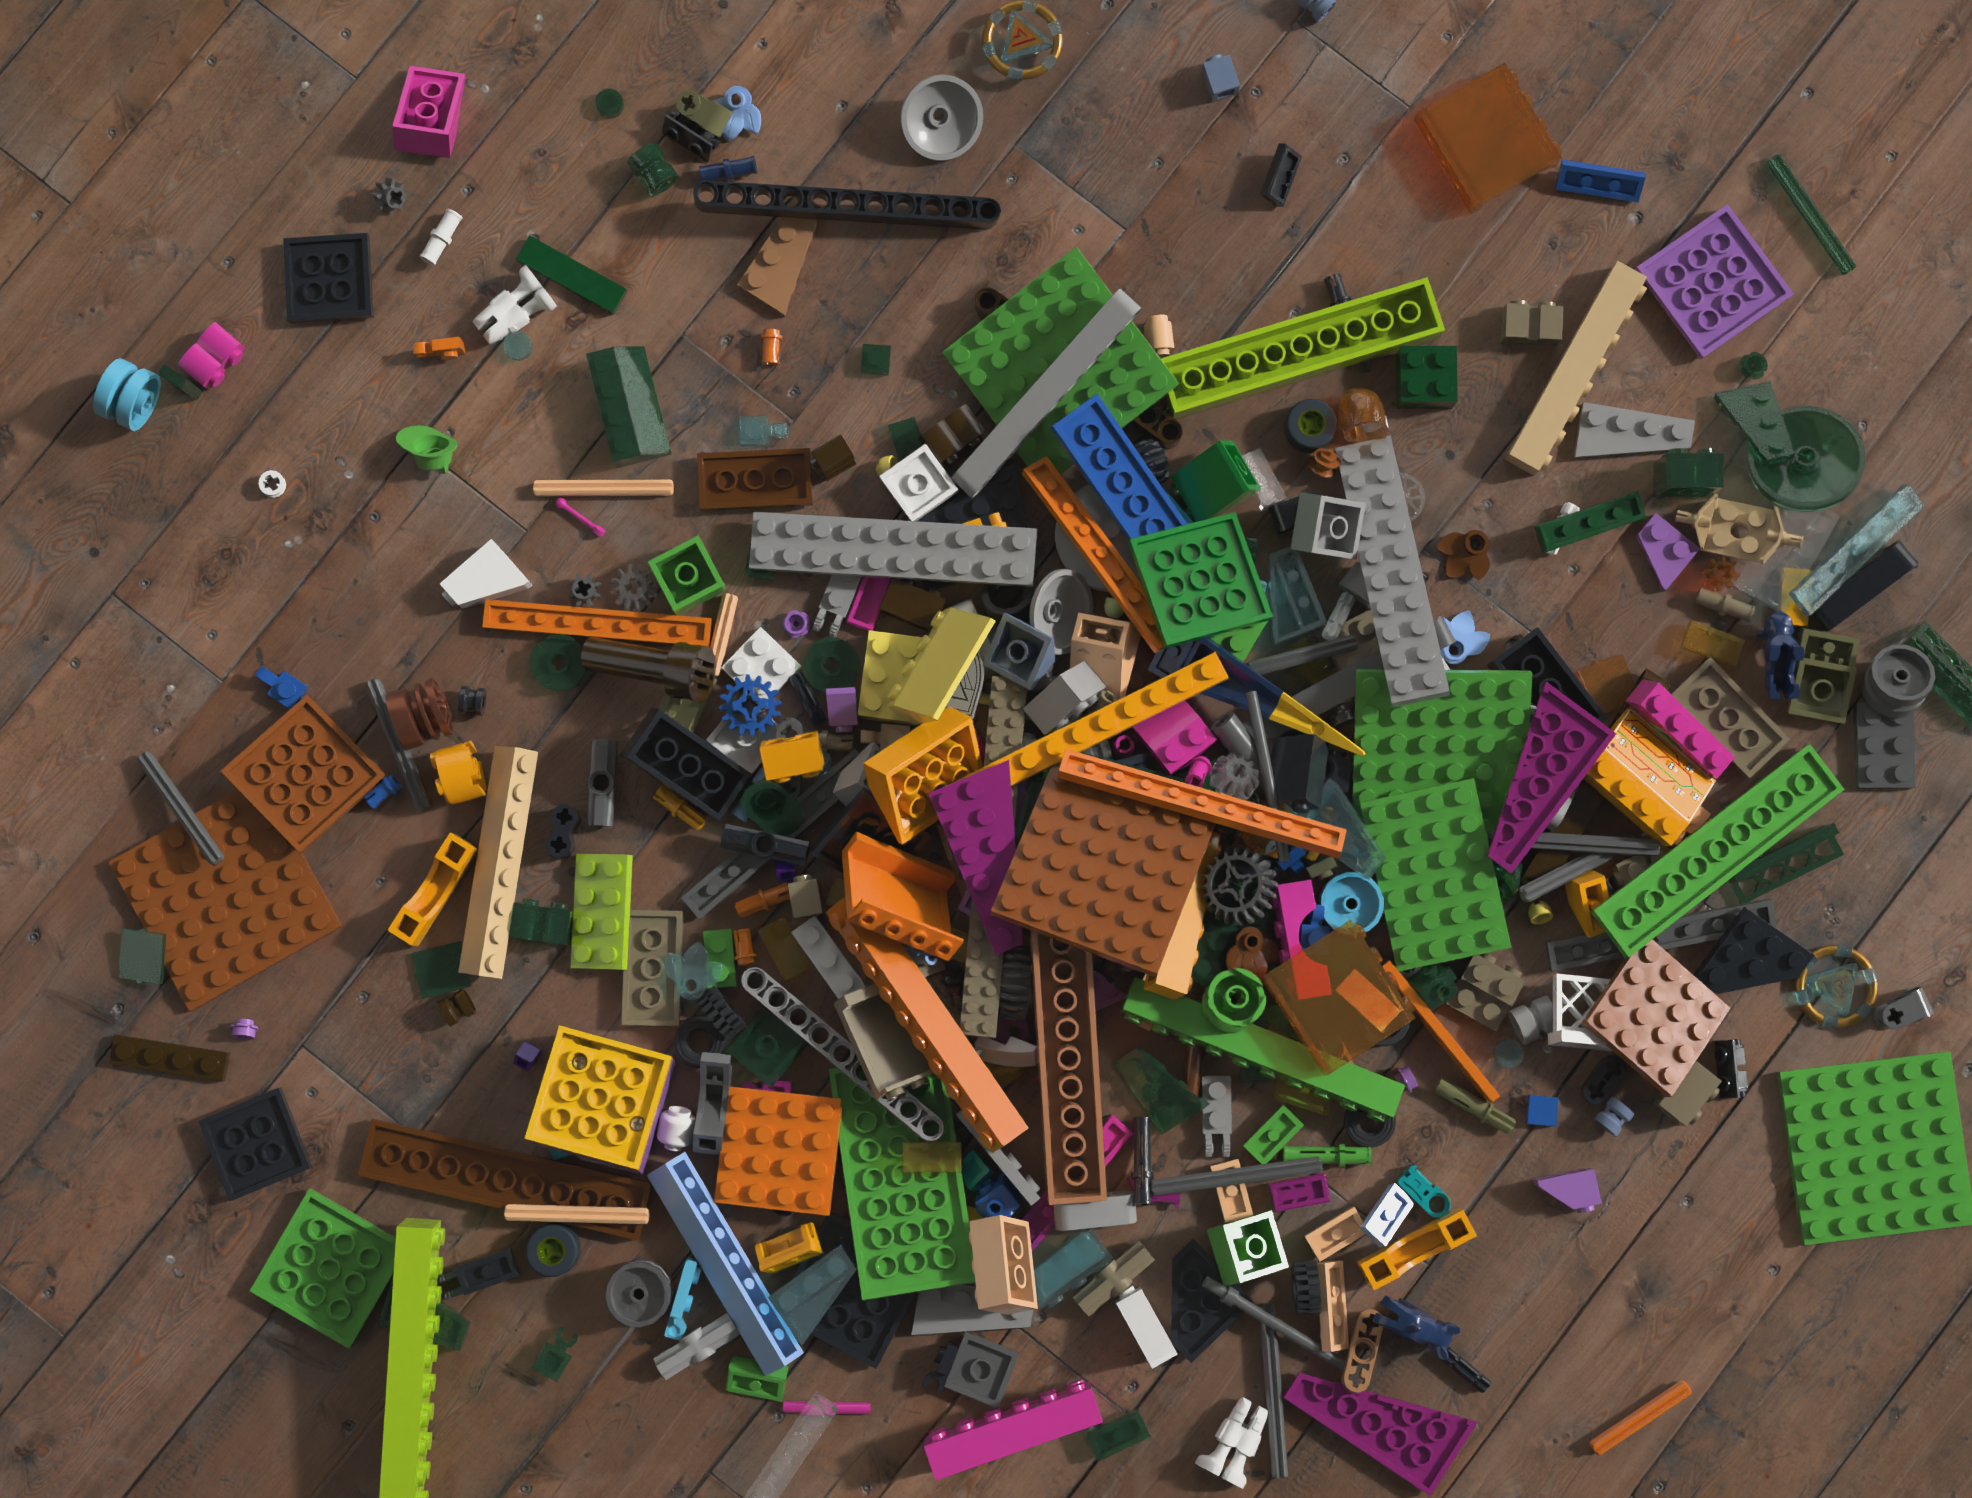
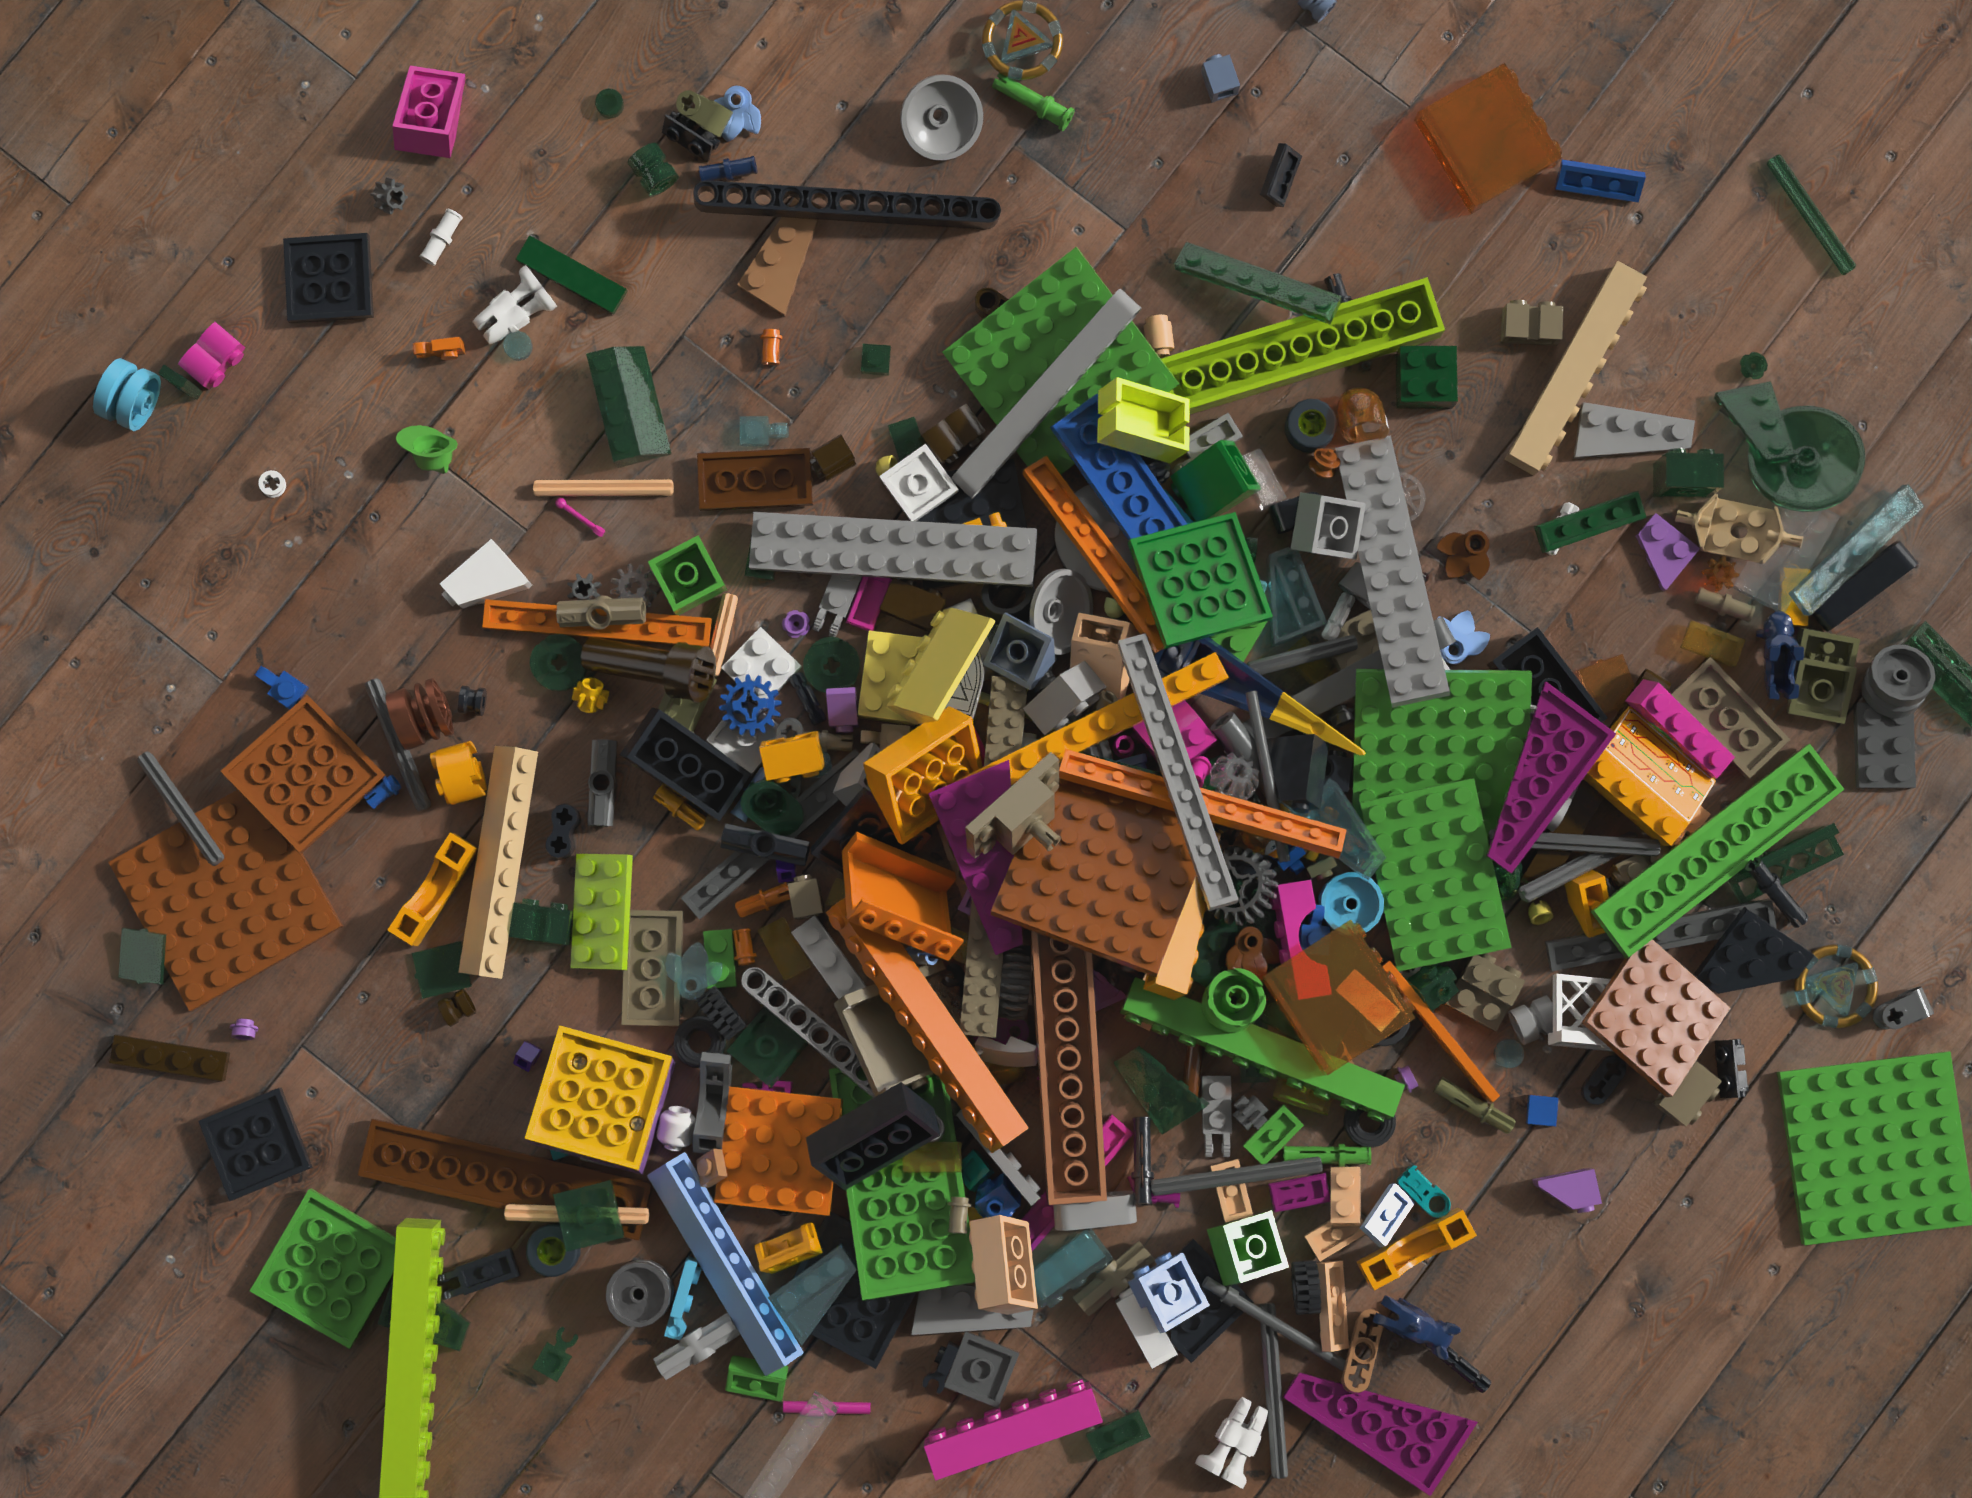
(584, 613): none -> dark tan piece
(588, 1215): none -> clear green plate
(590, 695): none -> yellow gear
(711, 1168): none -> medium nougat plate
(872, 1136): none -> black brick
(958, 1215): none -> dark tan pin
(1019, 813): none -> dark tan brick
(1044, 106): none -> bright green pin
(1142, 420): none -> neon yellow piece
(1168, 1291): none -> plate
(1177, 772): none -> light grey plate
(1201, 440): none -> light grey hinge
(1250, 1112): none -> dark grey gear
(1258, 283): none -> clear green plate
(1345, 1196): none -> light nougat plate
(1613, 1116): sand blue wheel -> none
(1640, 1417): orange axle -> none
(1714, 281): medium lavender plate -> none
(1770, 884): none -> black pin

